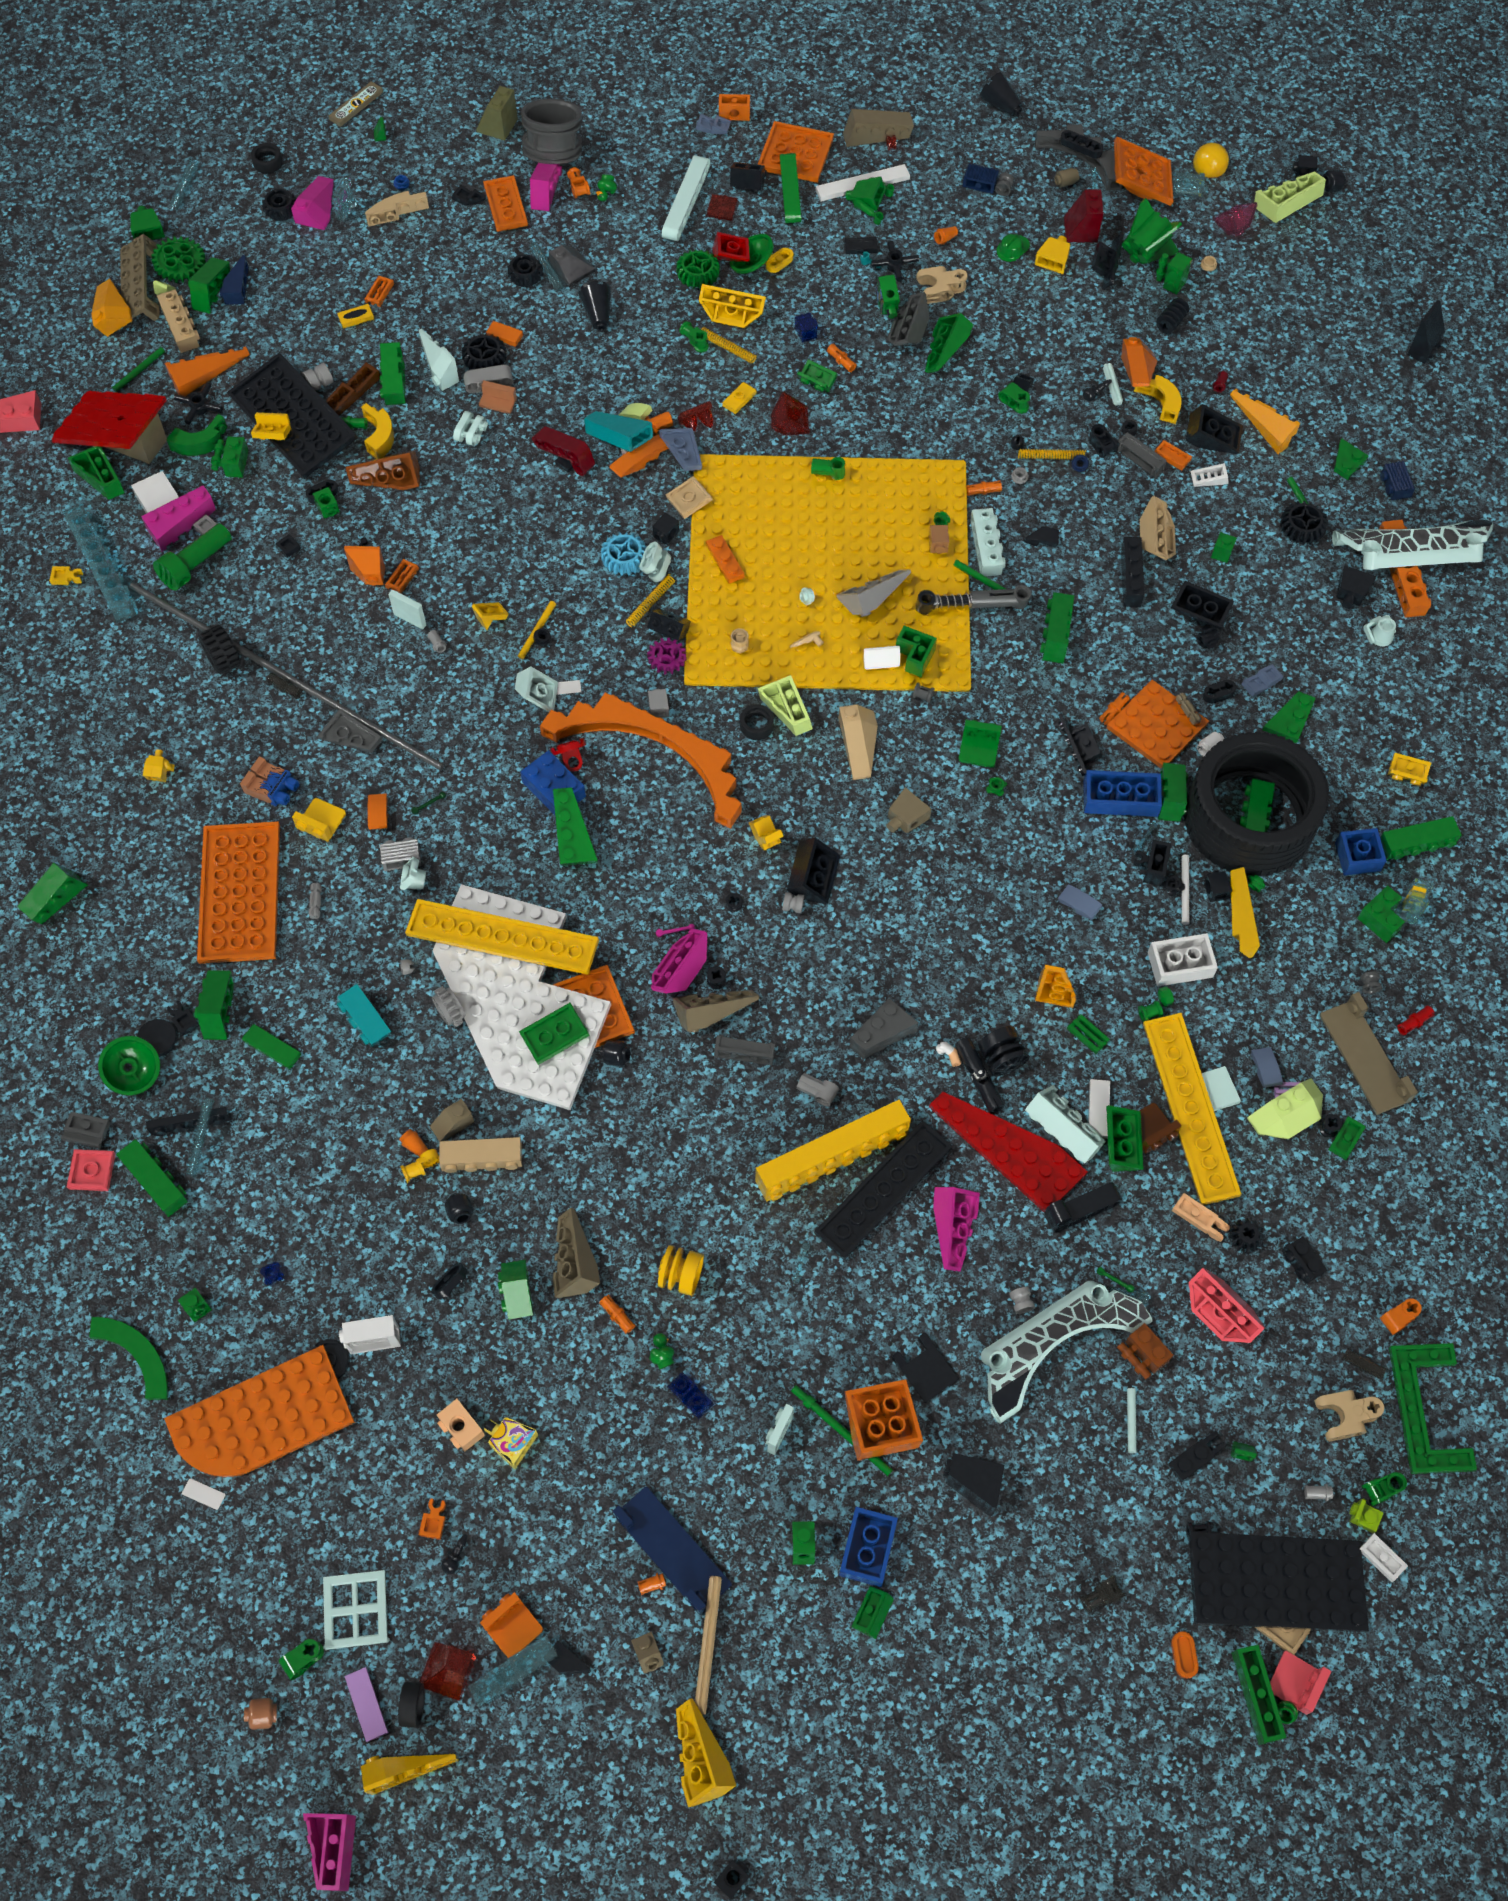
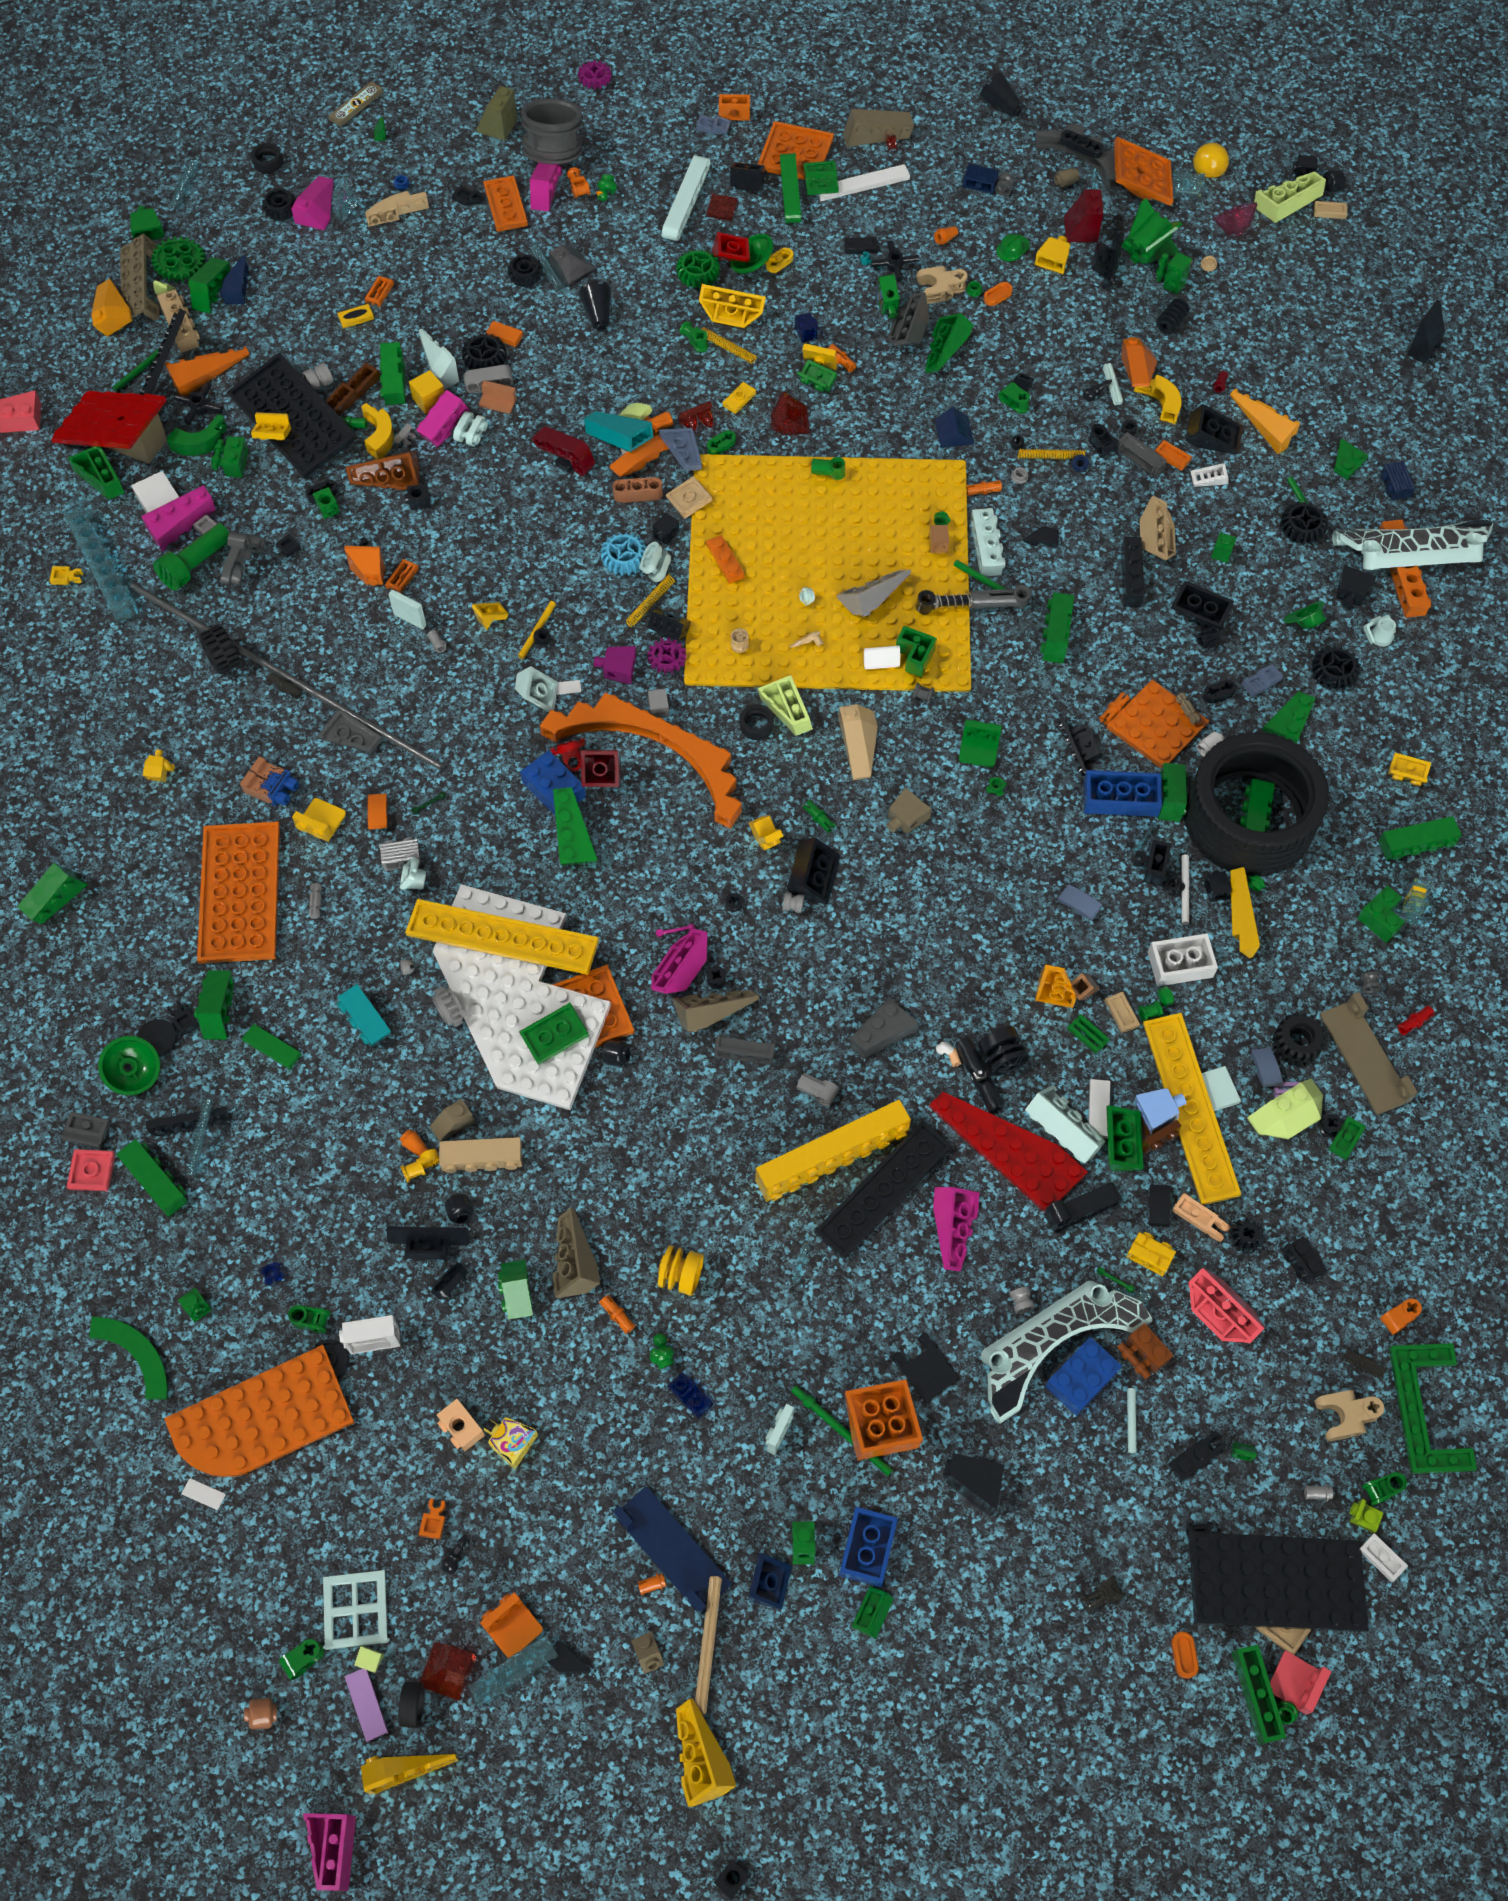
(163, 352): none -> black plate
(241, 547): none -> dark grey piece
(313, 1319): none -> green piece
(369, 1659): none -> yellowish green slope
(403, 434): none -> light grey tile
(418, 497): none -> black brick
(426, 390): none -> yellow head
(427, 1241): none -> black bracket
(442, 418): none -> dark pink wedge
(594, 74): none -> magenta gear
(600, 768): none -> dark red slope
(618, 663): none -> magenta torso
(637, 490): none -> nougat beam
(720, 442): none -> green beam
(769, 1582): none -> dark blue slope
(819, 816): none -> green pin
(820, 355): none -> yellow plate
(821, 177): none -> green slope
(868, 196): green torso -> none
(953, 429): none -> dark blue slope
(974, 289): none -> green plate
(998, 293): none -> orange tile
(1083, 1376): none -> blue brick
(1084, 986): none -> medium nougat brick
(1122, 1012): none -> tan tile
(1151, 1253): none -> yellow brick
(1159, 1108): none -> light blue torso
(1159, 1205): none -> black slope
(1306, 1027): none -> black tyre
(1307, 617): none -> green piece
(1330, 210): none -> tan tile
(1333, 673): none -> black gear
(1360, 851): blue brick -> none

